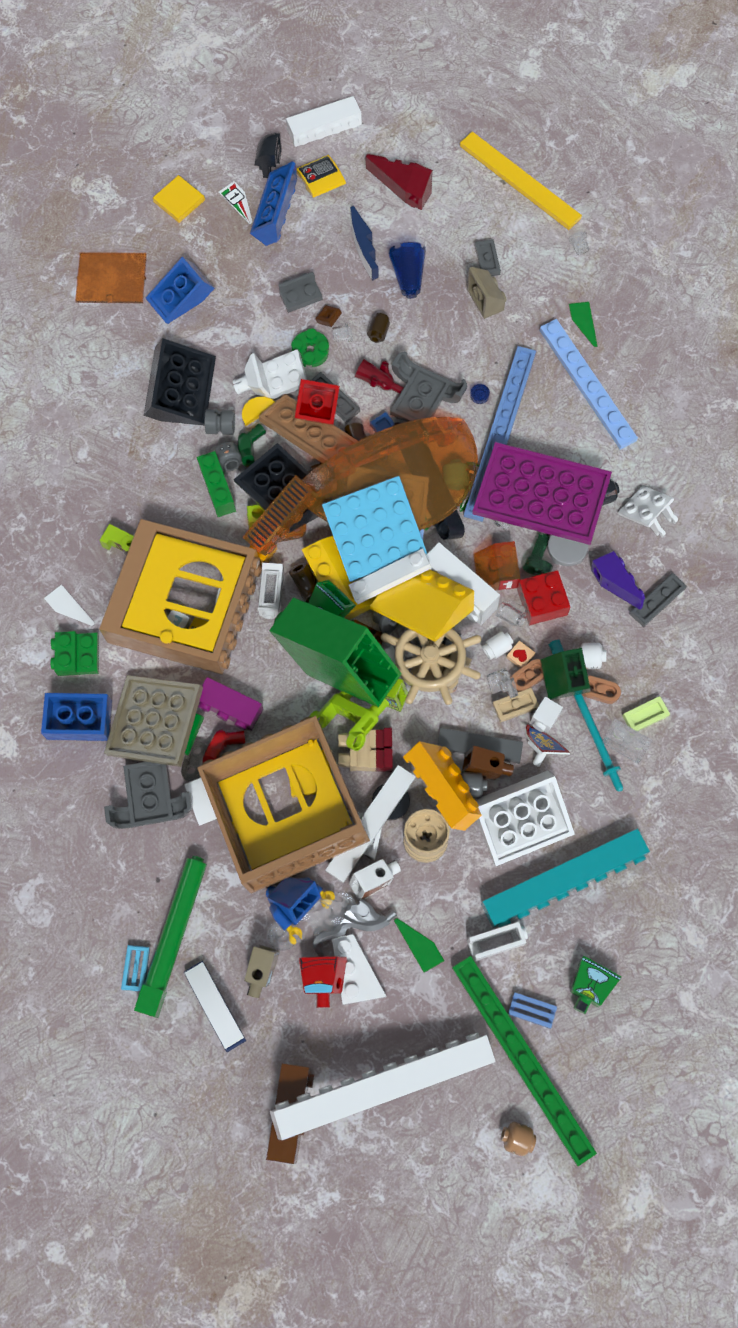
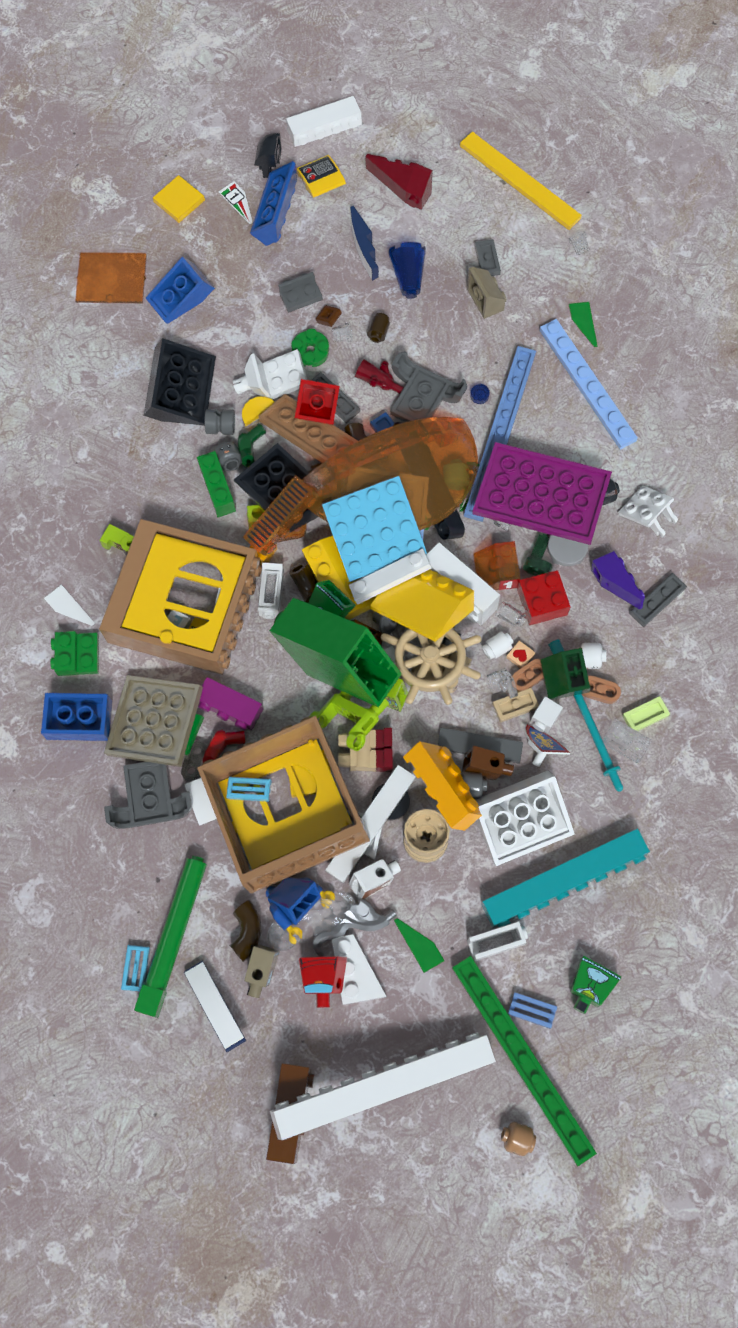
(249, 930): none -> dark brown cylinder
(252, 797): none -> medium azure tile

